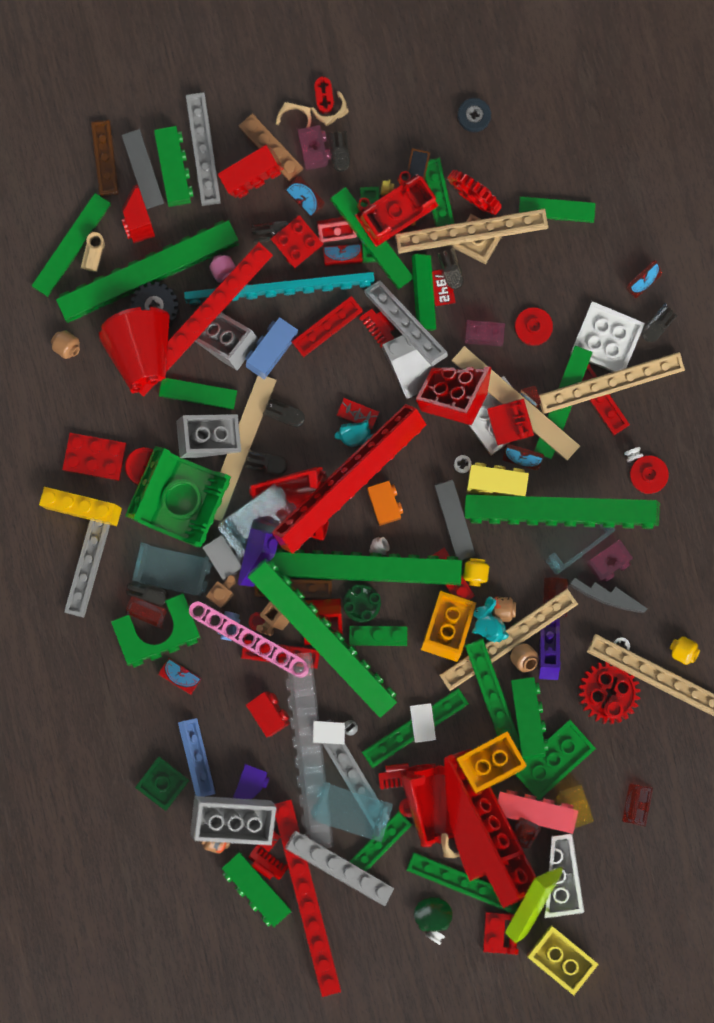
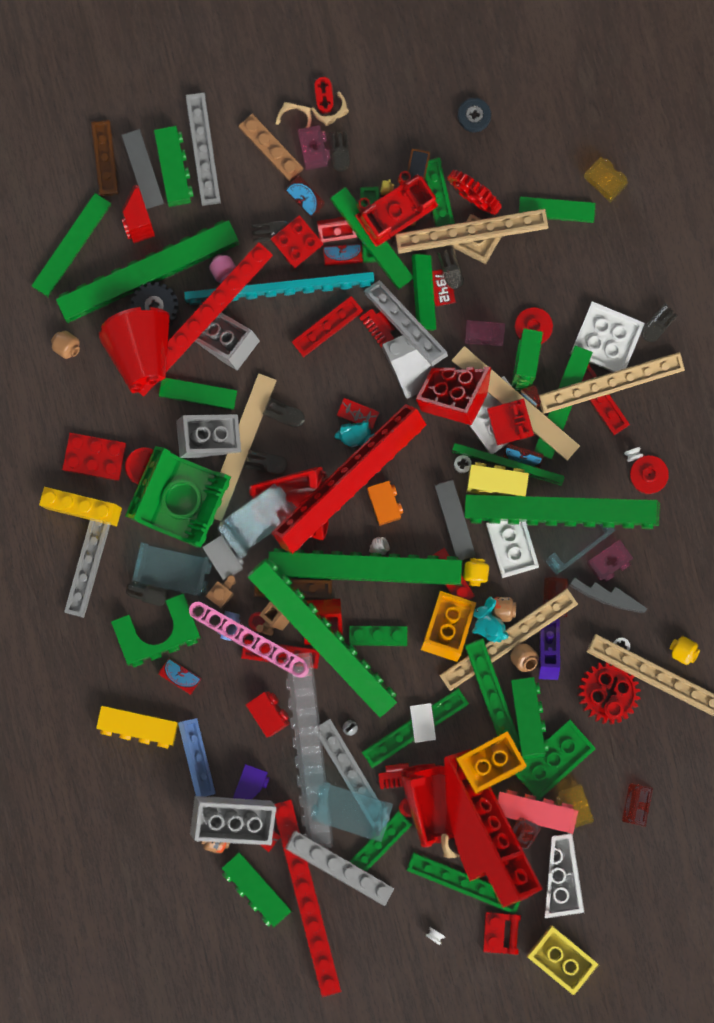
(92, 253): tan piece -> none
(137, 726): none -> yellow brick
(146, 612): clear red slope -> none
(162, 783): dark green plate -> none
(251, 172): red brick -> none
(260, 545): dark purple slope -> none
(265, 867): red piece -> none
(271, 348): medium blue brick -> none
(328, 732): white sticker -> none
(361, 603): dark green dish -> none
(433, 914): dark green dish -> none
(509, 464): none -> green tile
(512, 548): none -> white tile
(526, 359): none -> green arch
(532, 904): lime slope -> none
(606, 179): none -> clear yellow brick
(644, 279): slope -> none

